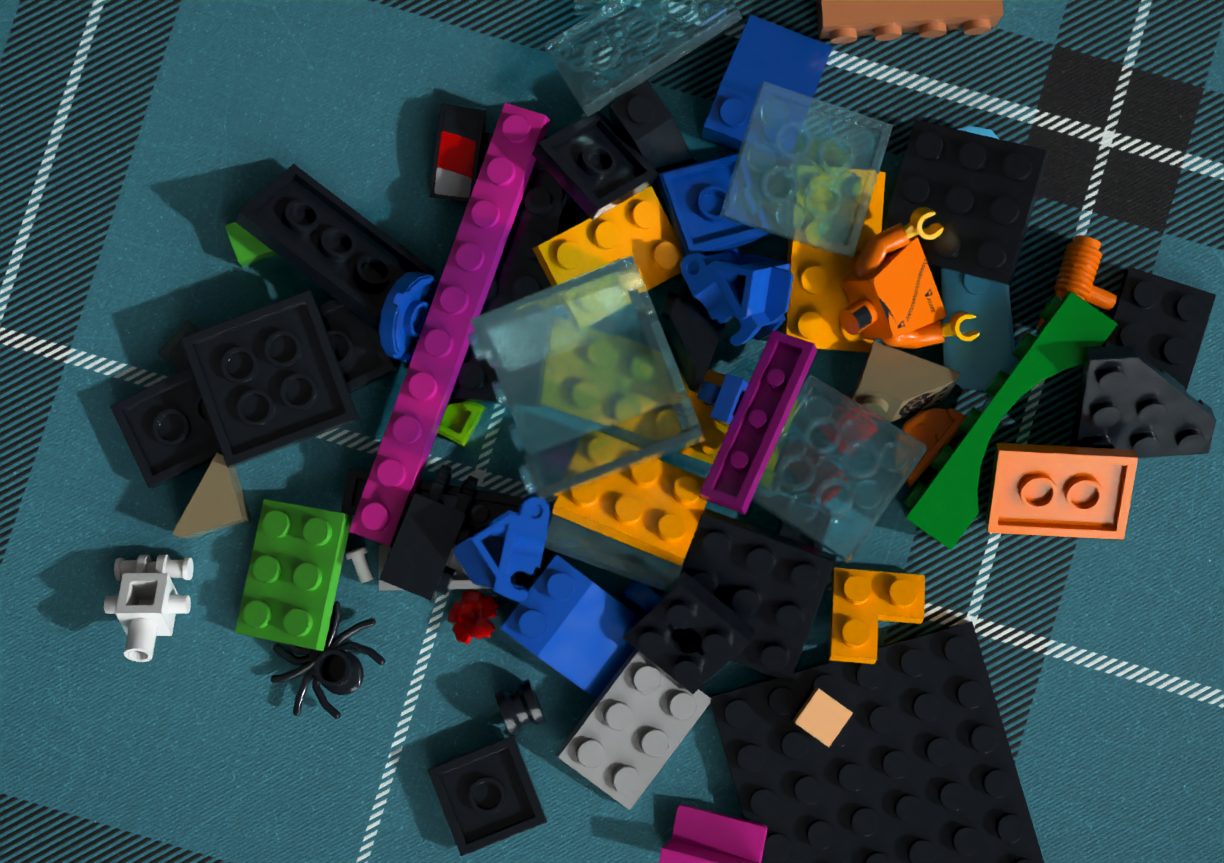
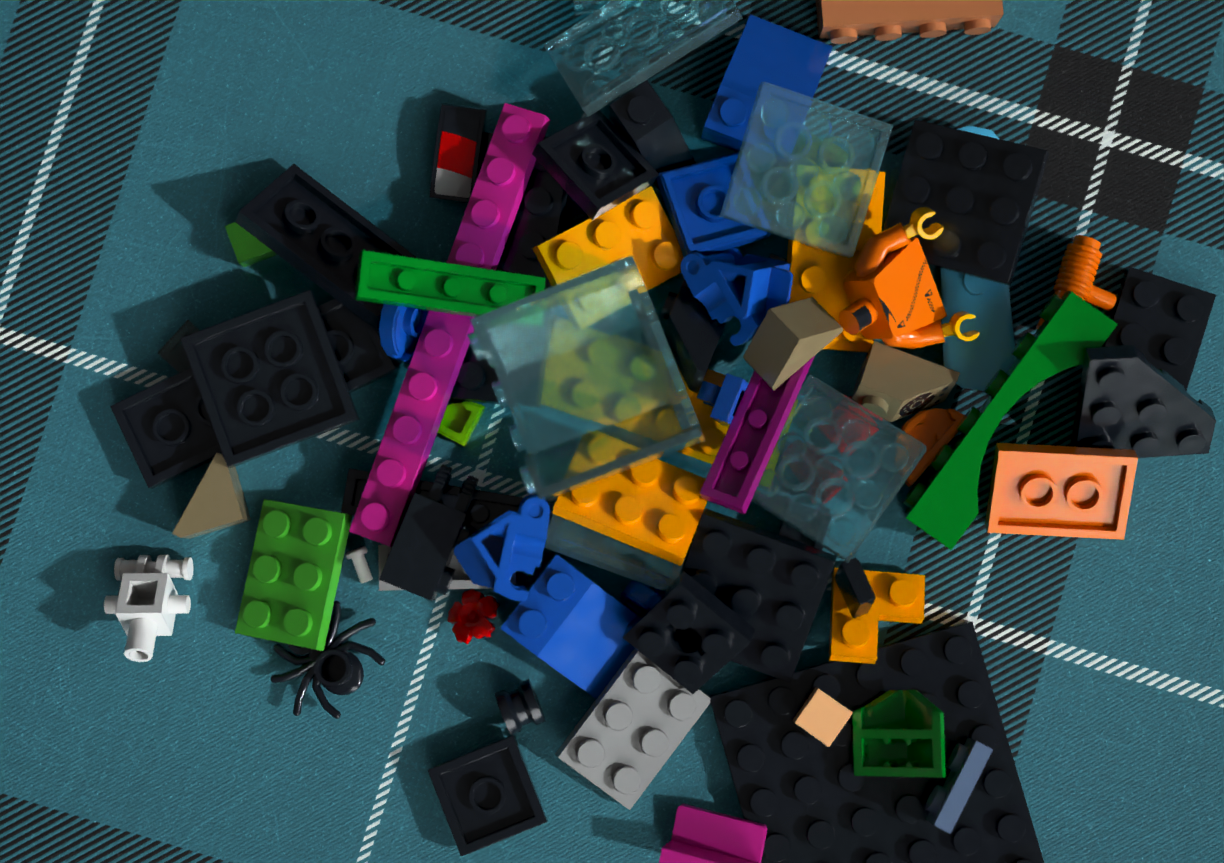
(439, 284): none -> green plate
(789, 339): none -> dark tan slope
(855, 587): none -> black tile
(899, 737): none -> green slope
(966, 767): none -> sand blue plate

